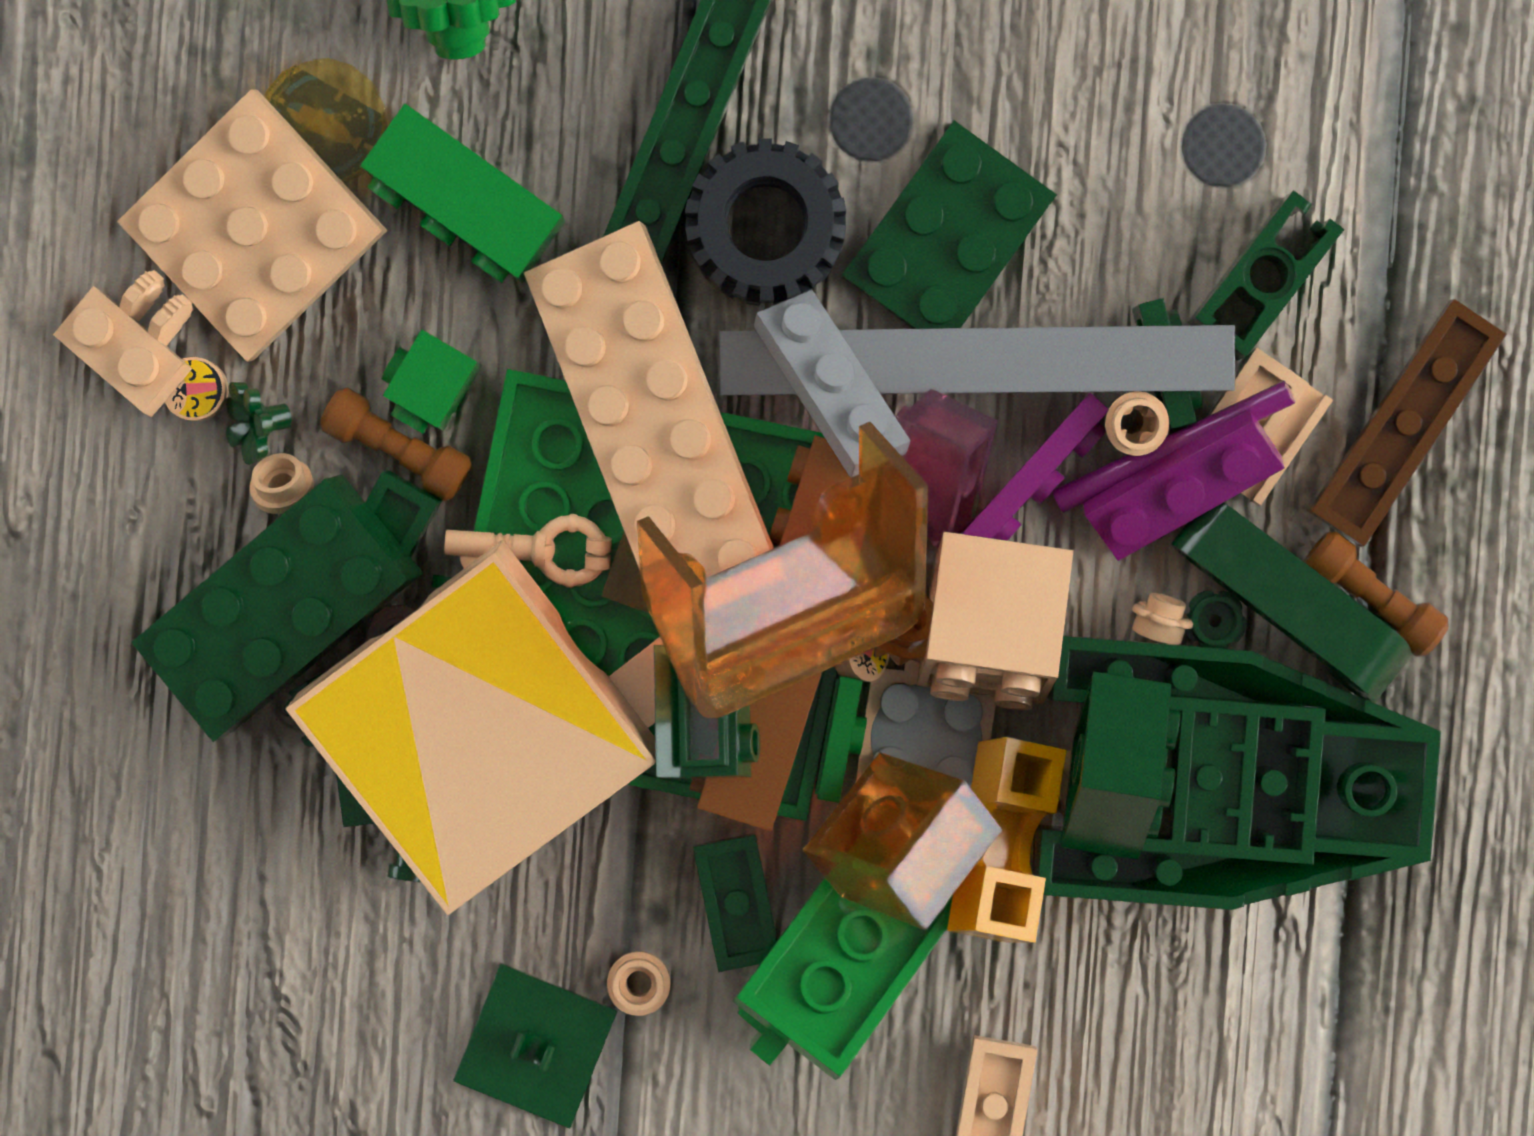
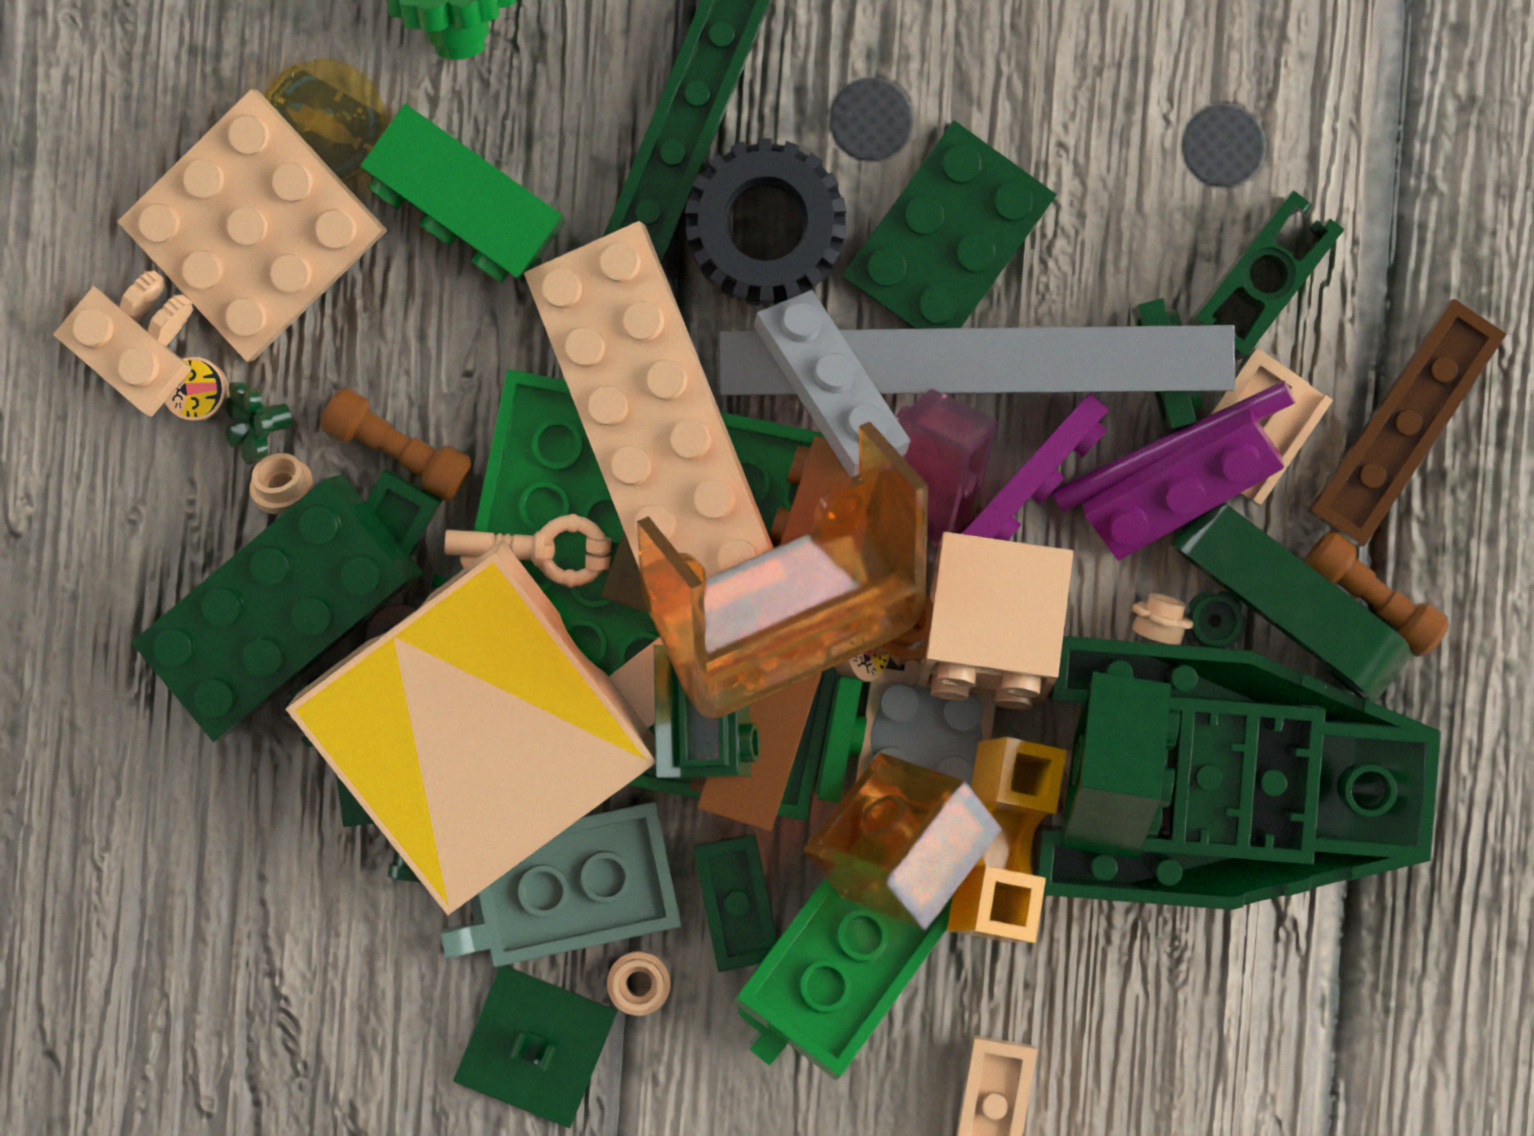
(428, 382): green brick -> none
(579, 890): none -> sand green tile
(1149, 429): light nougat cone -> none

